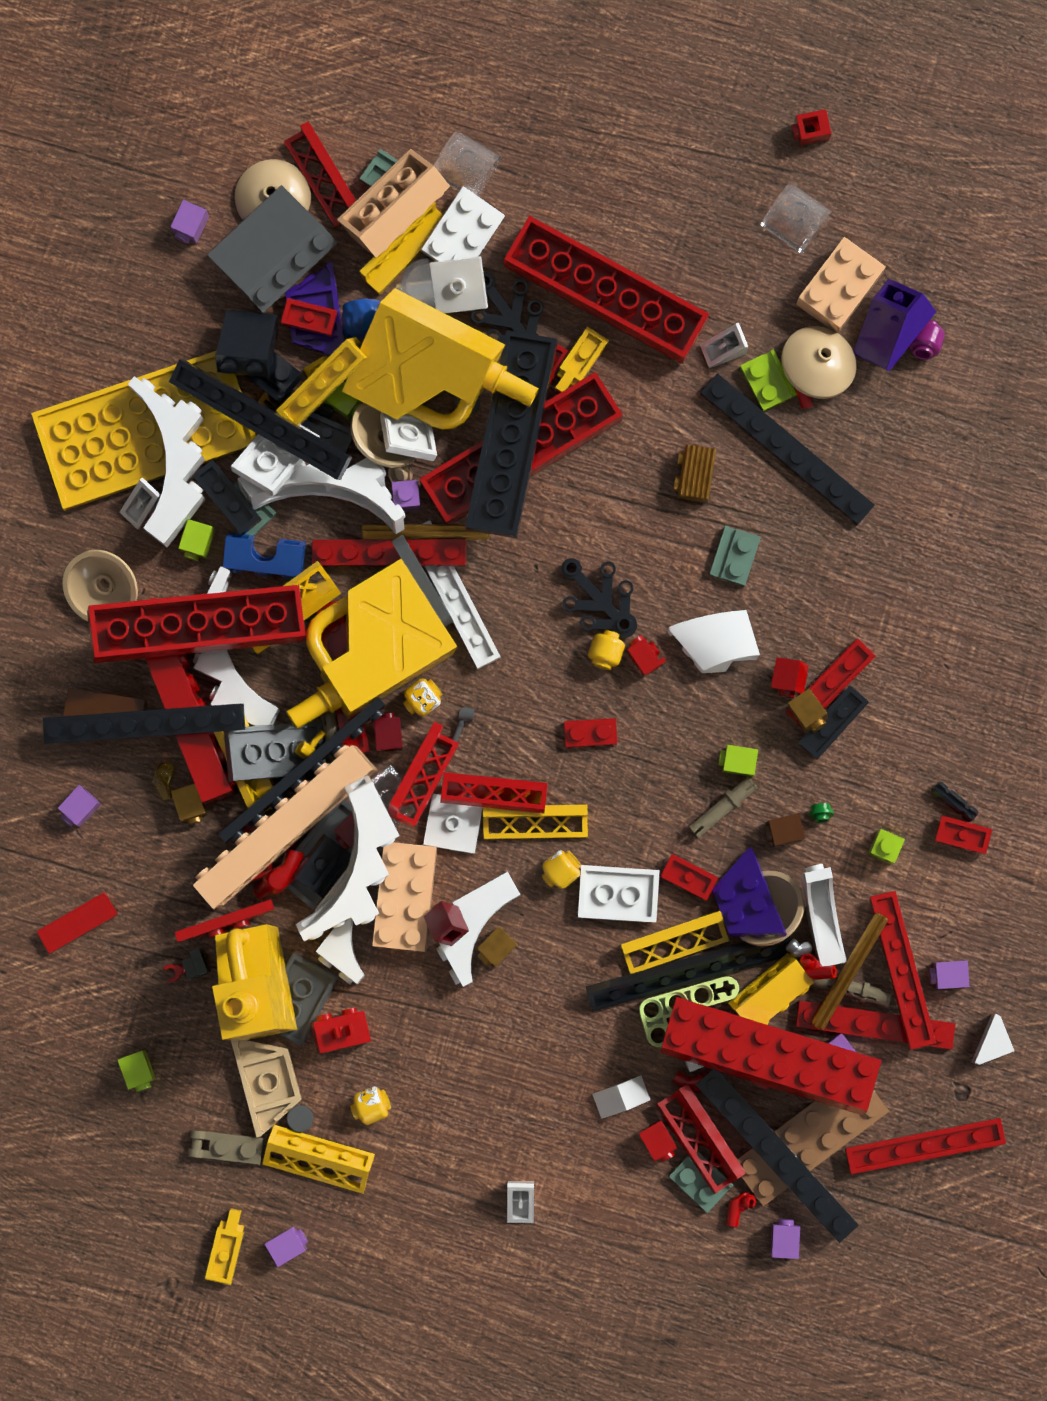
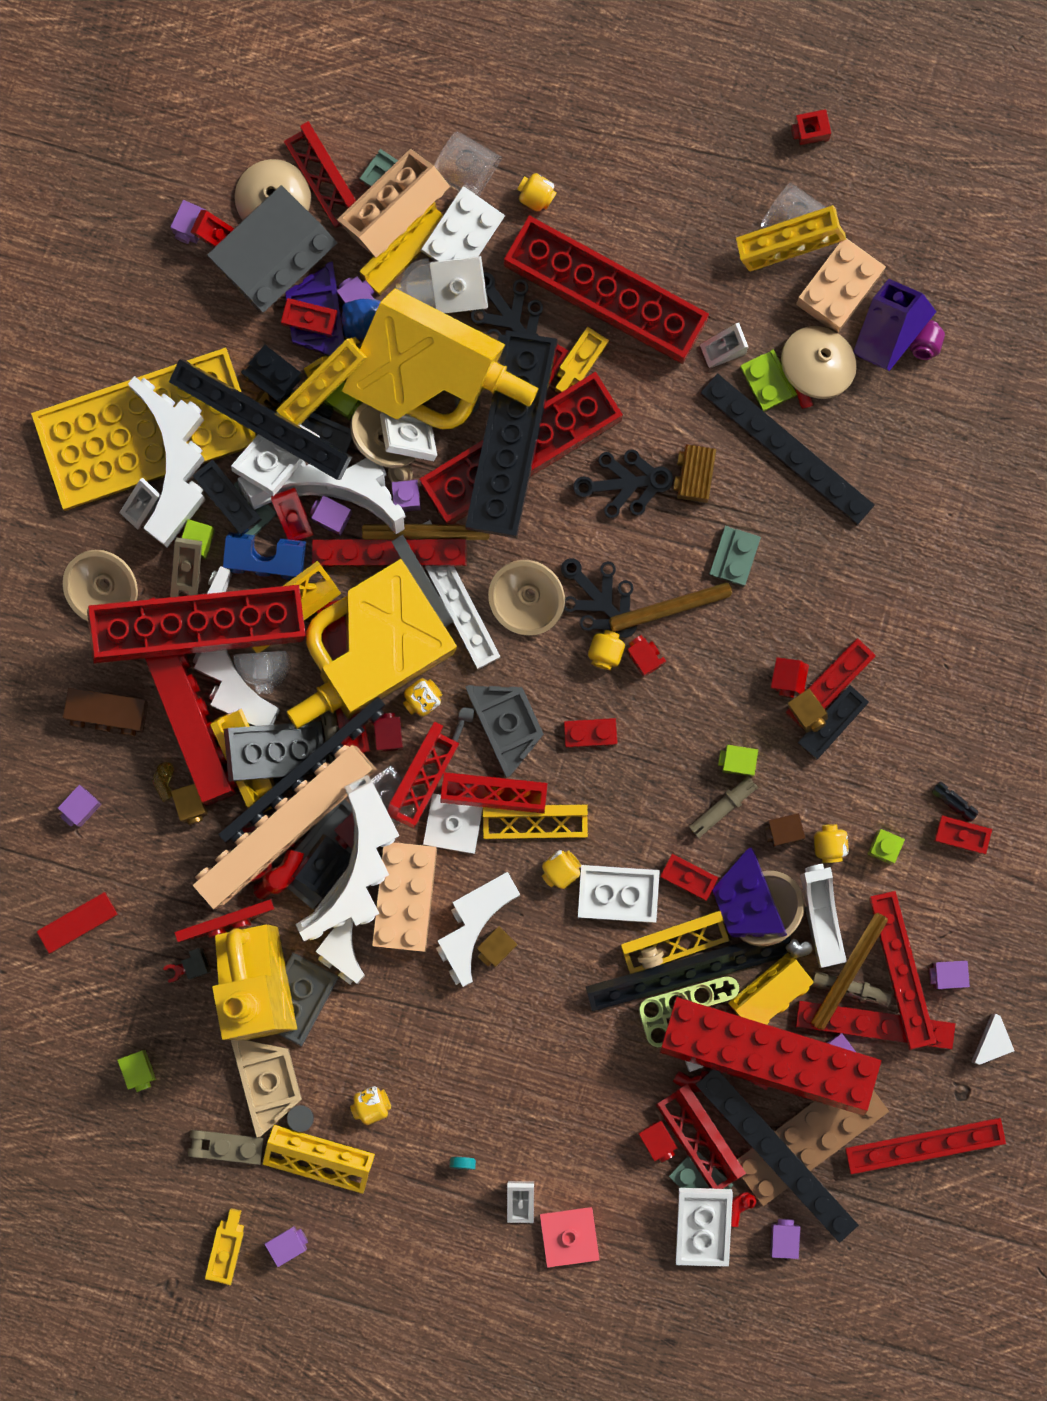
(144, 723): black plate -> none
(186, 567): none -> dark tan plate
(210, 228): none -> red plate
(247, 343): black brick -> none
(263, 669): none -> clear brick
(292, 515): none -> red plate
(305, 750): yellow hand -> none
(330, 515): none -> medium lavender brick
(340, 1031): red brick -> none
(354, 289): none -> medium lavender brick
(446, 923): dark red brick -> none
(462, 1163): none -> teal tile
(507, 722): none -> dark grey wing
(516, 607): none -> tan dish
(536, 192): none -> yellow head
(569, 1237): none -> coral plate
(621, 1097): white slope -> none
(627, 483): none -> black plant
(651, 957): none -> tan plate
(670, 607): none -> pearl gold axle
(703, 1227): none -> white plate
(717, 640): white slope -> none
(790, 238): none -> yellow fence
(815, 969): red arm -> none
(820, 813): green plate -> none
(831, 844): none -> yellow head

